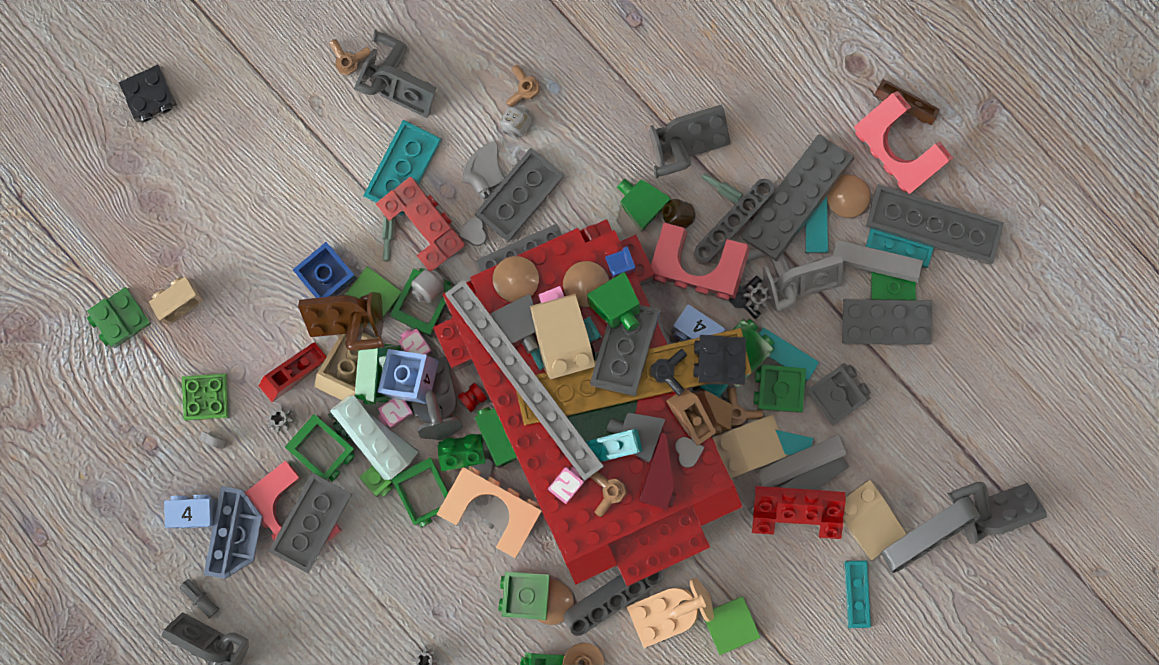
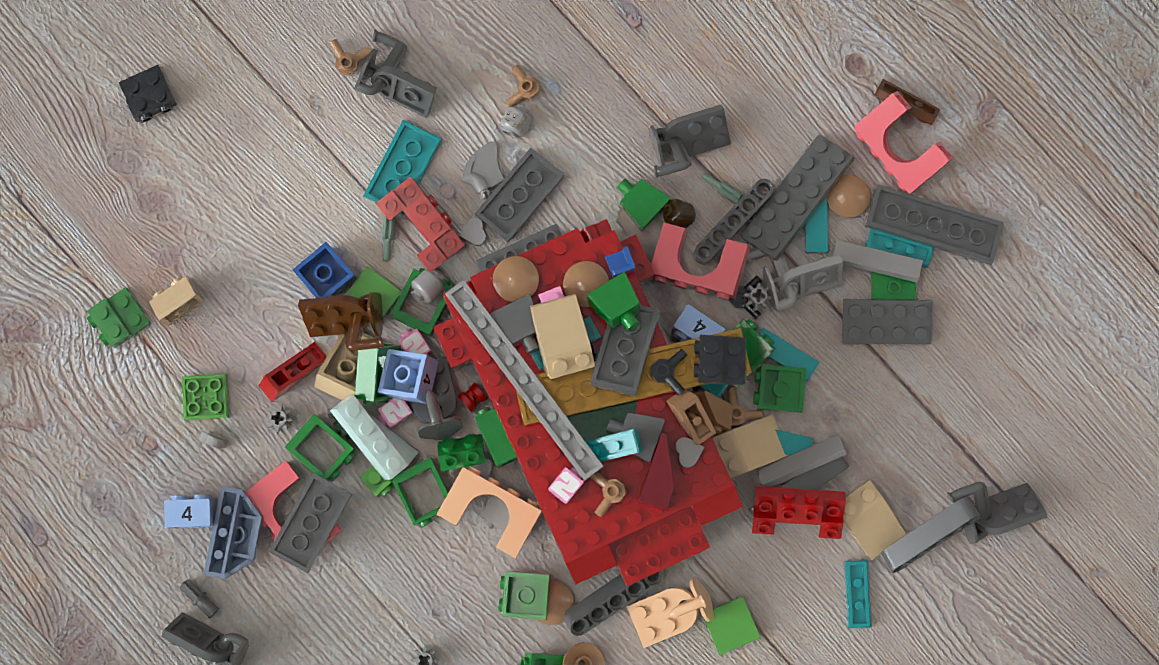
(839, 393): dark grey plate -> none

